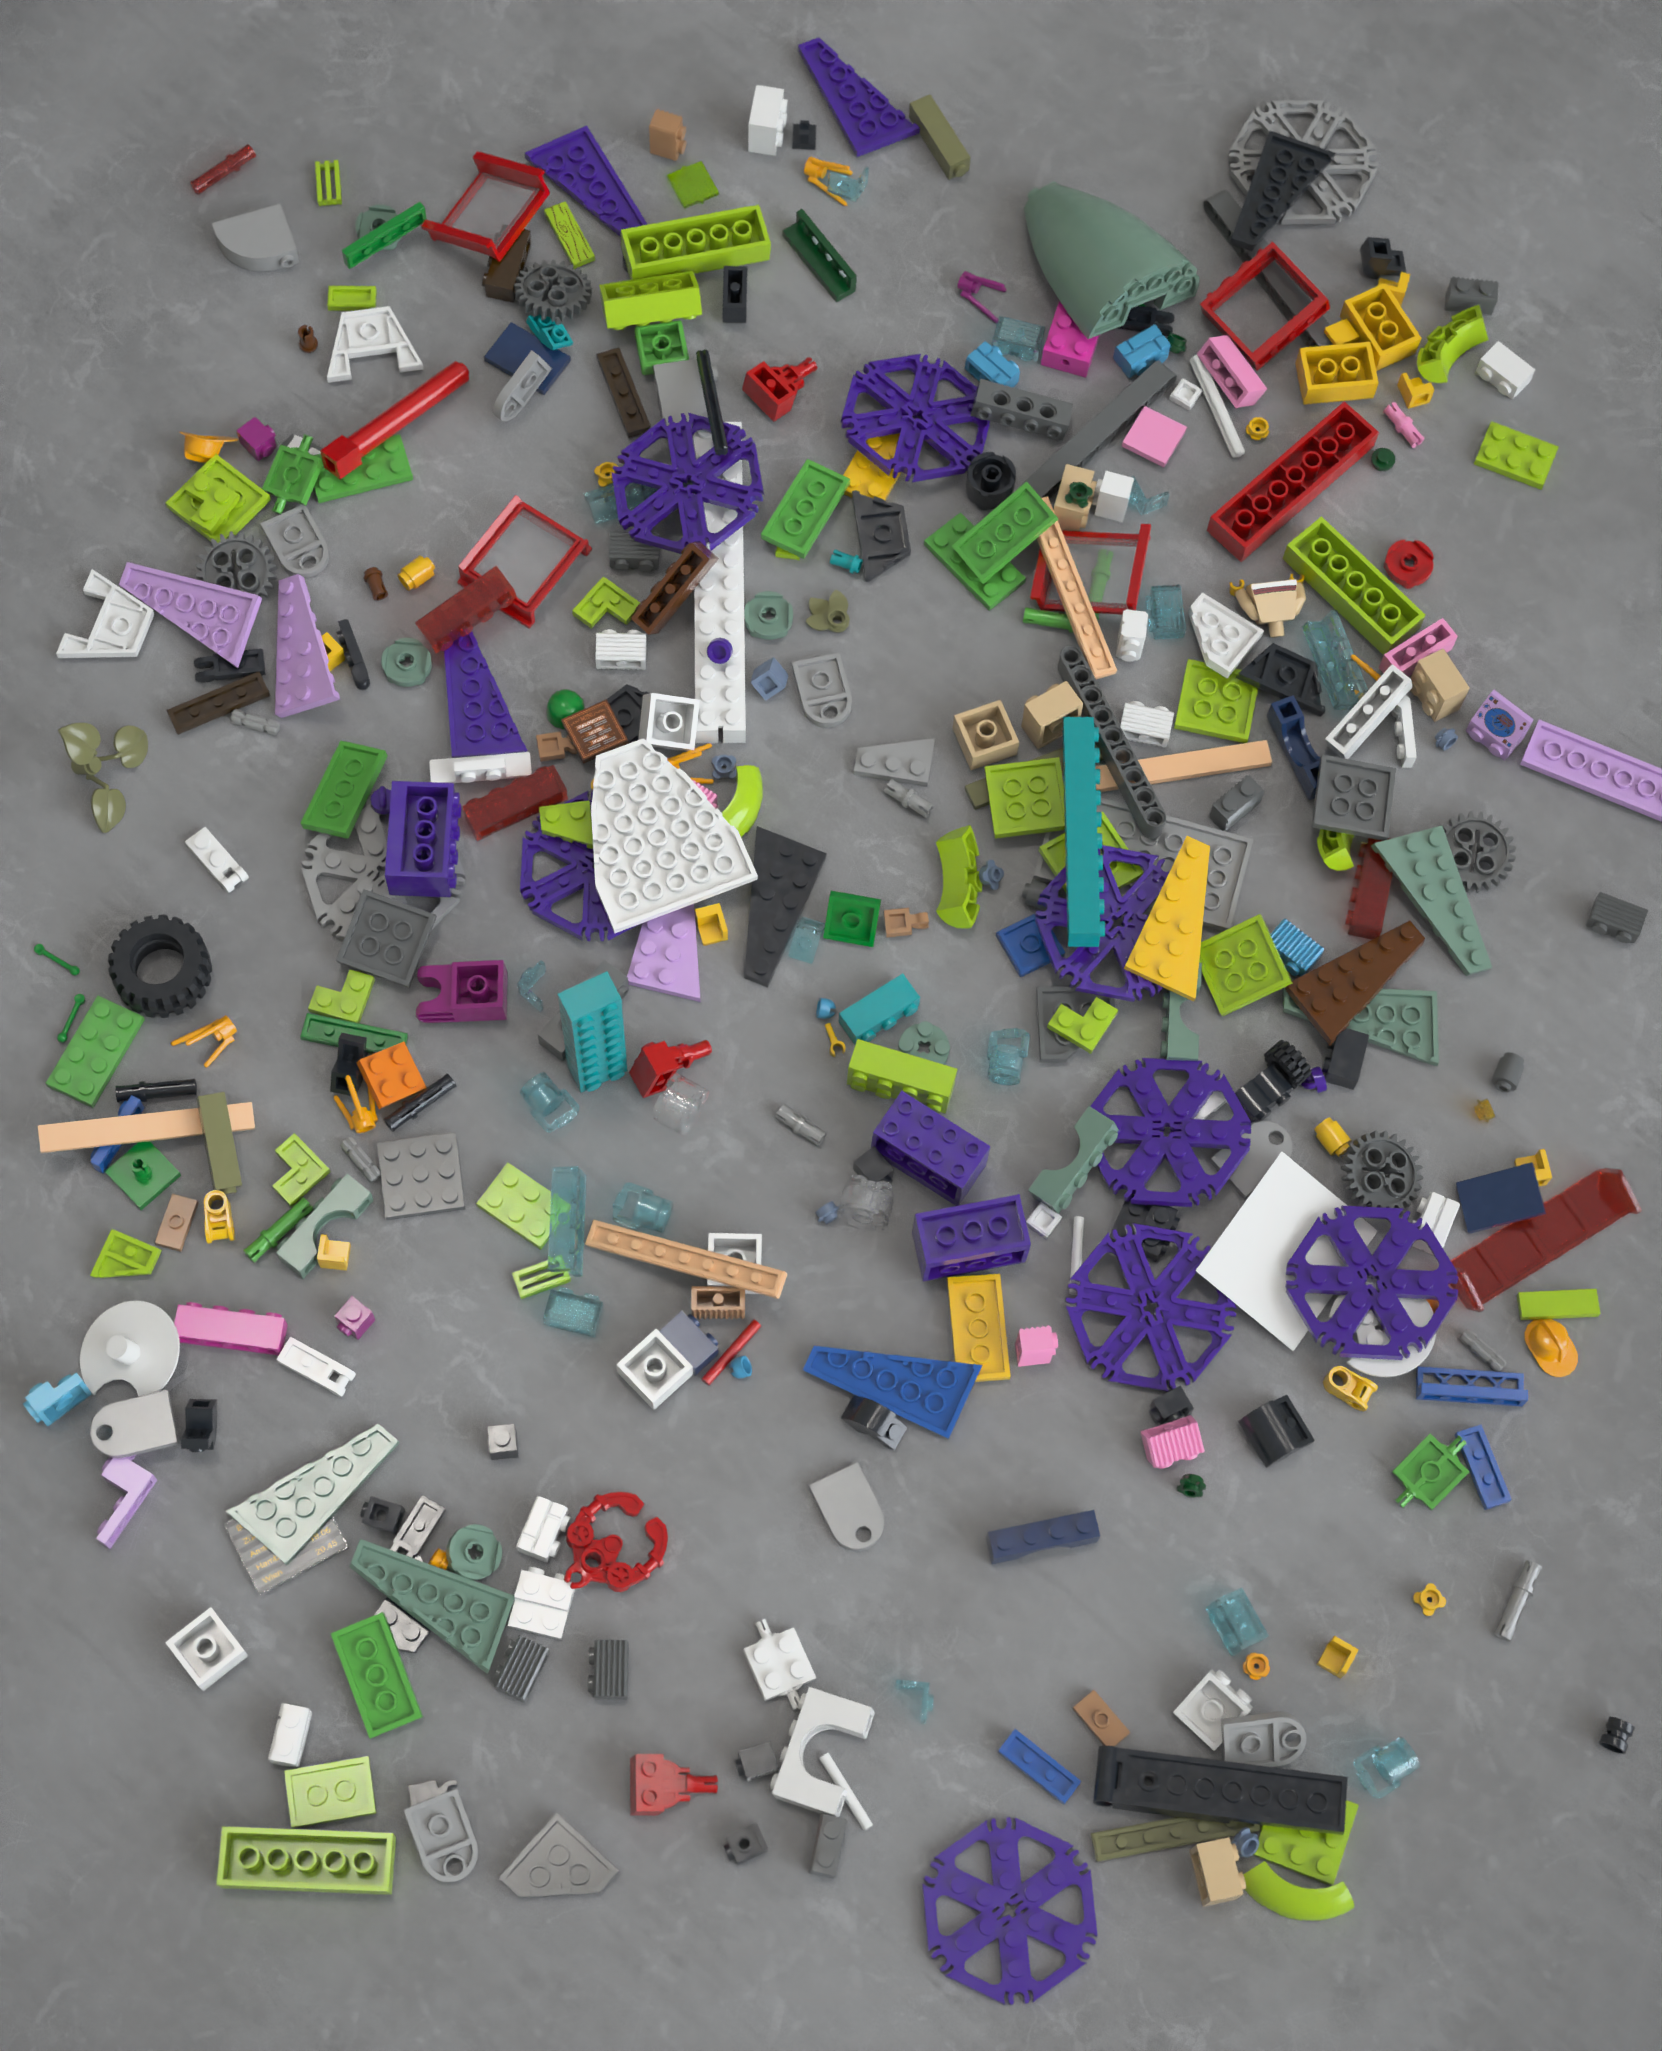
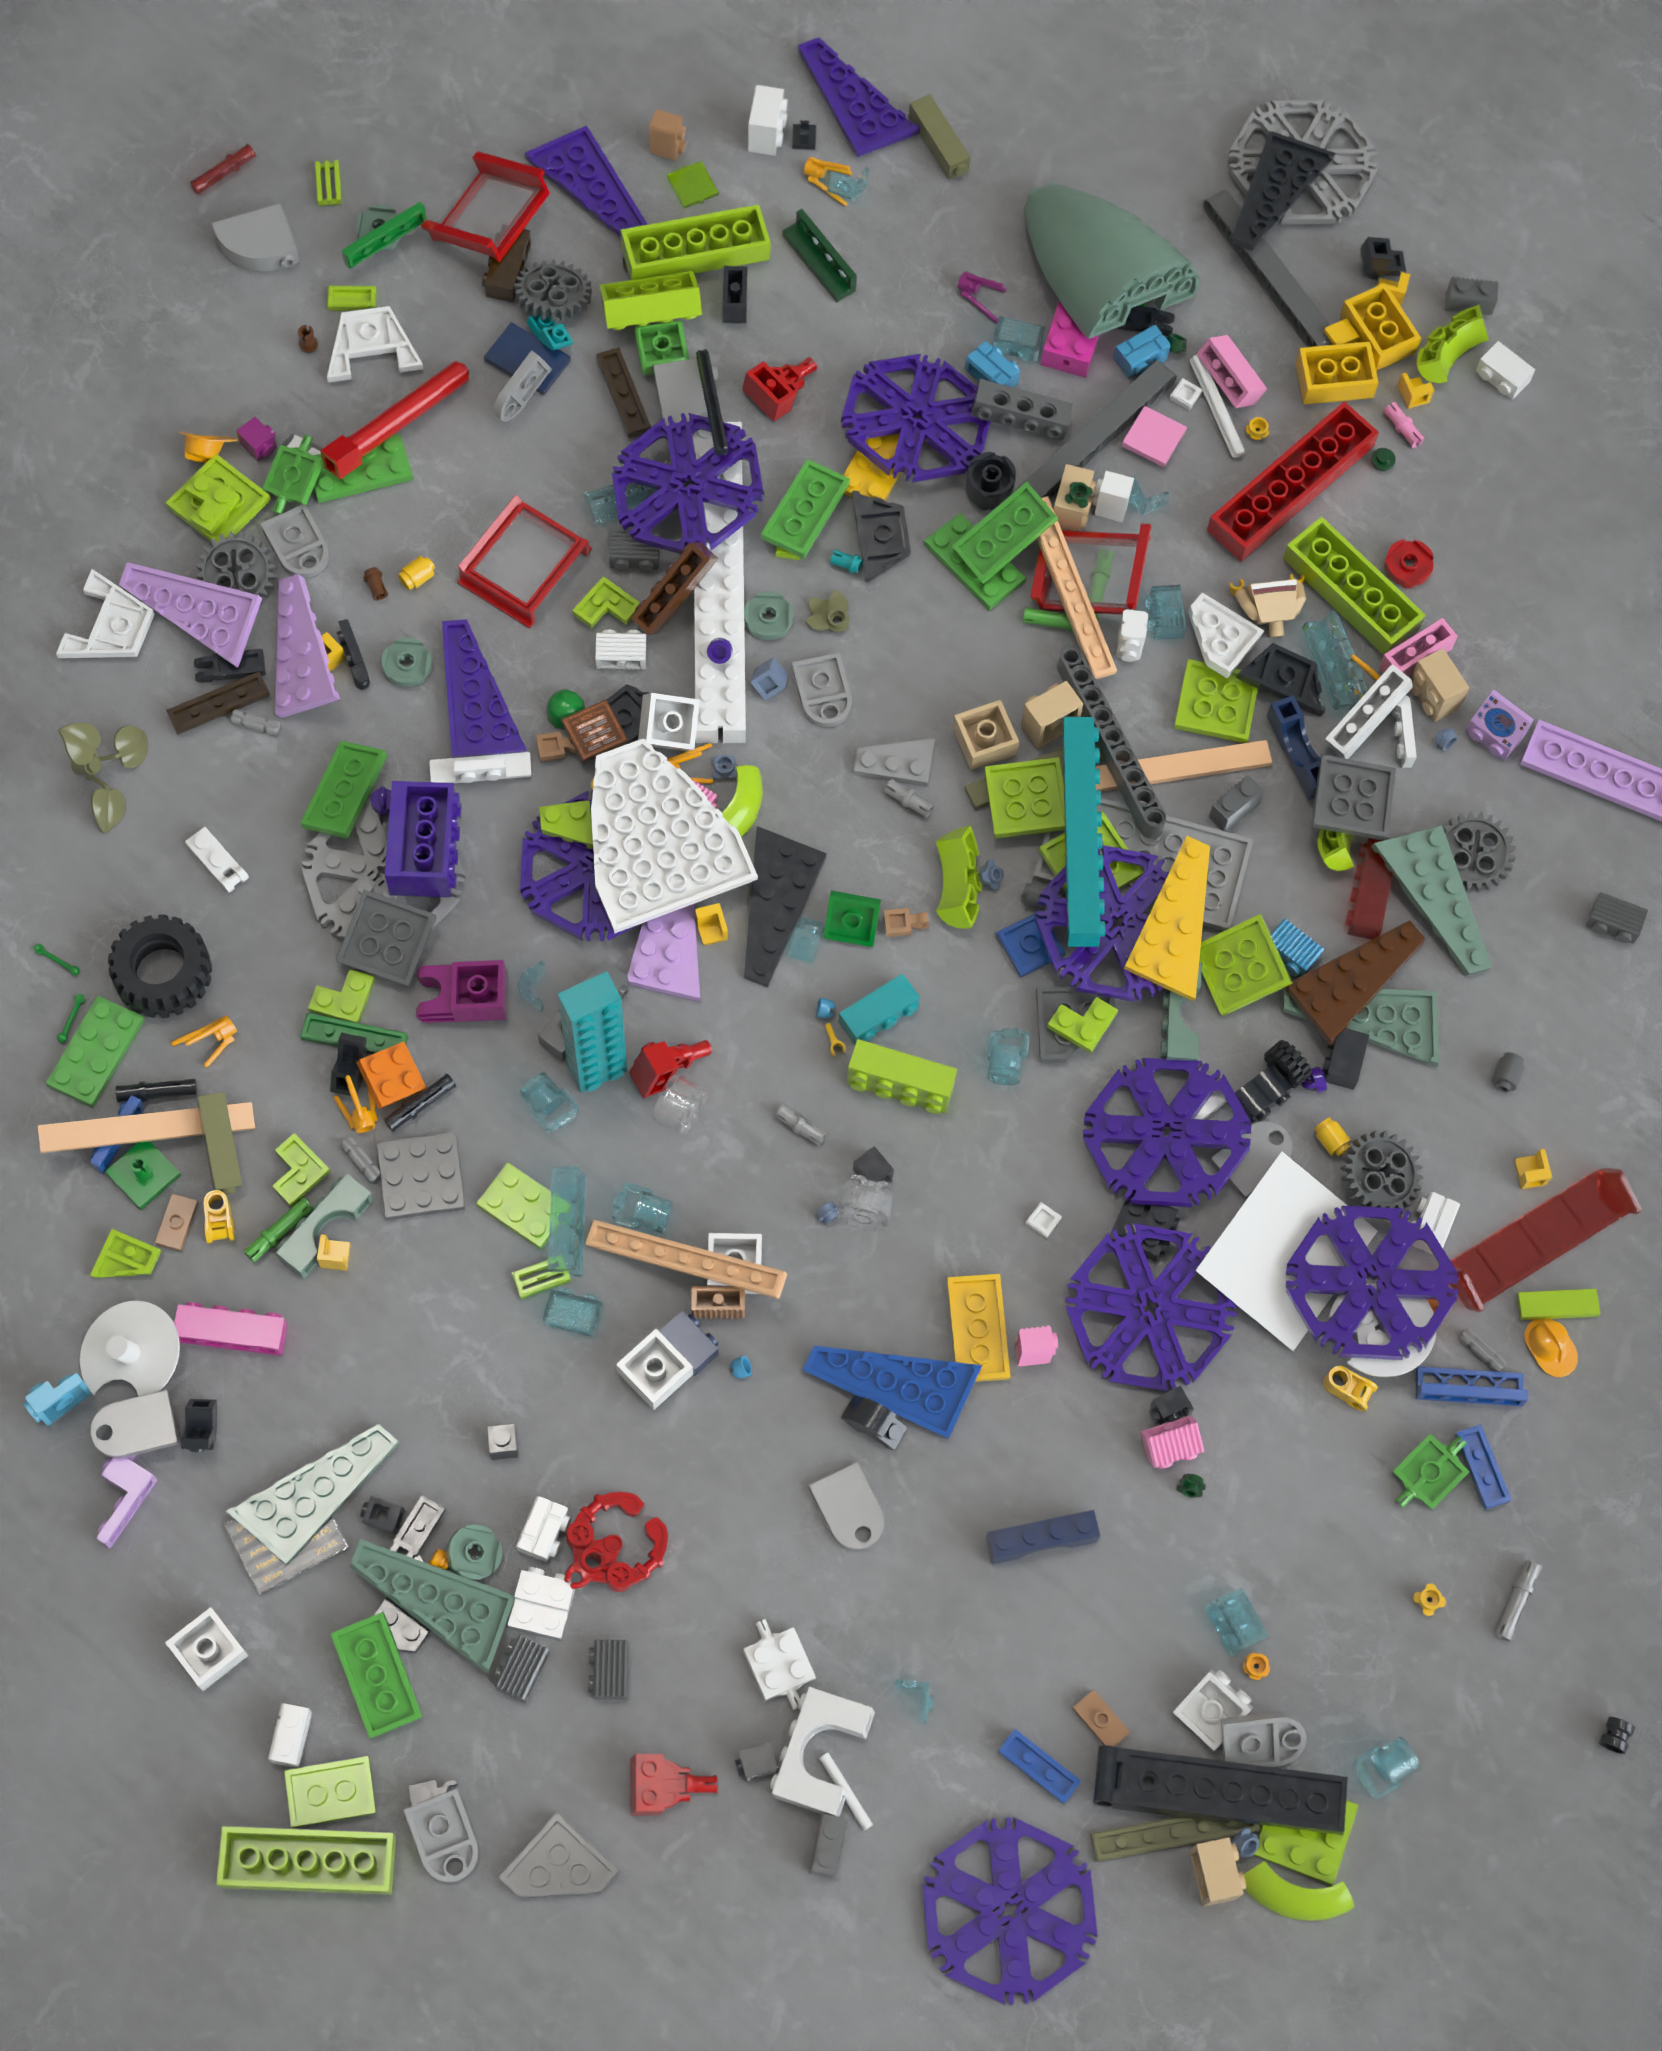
(315, 1366): white plate -> none
(354, 1318): brick -> none
(466, 609): clear red brick -> none
(514, 802): clear red brick -> none
(569, 234): lime tile -> none
(602, 470): yellow plate -> none
(731, 1352): red bar -> none
(757, 1844): black brick -> none
(925, 1034): sand green plate -> none
(930, 1148): dark purple brick -> none
(971, 1237): dark purple brick -> none
(1056, 1186): sand green arch -> none
(1077, 1245): white bar -> none
(1146, 723): white brick -> none
(1276, 1430): black brick -> none
(1291, 329): red window -> none
(1337, 1657): yellow panel -> none
(1484, 1110): clear yellow plate -> none
(1500, 1198): dark blue tile -> none
(1516, 455): lime plate -> none

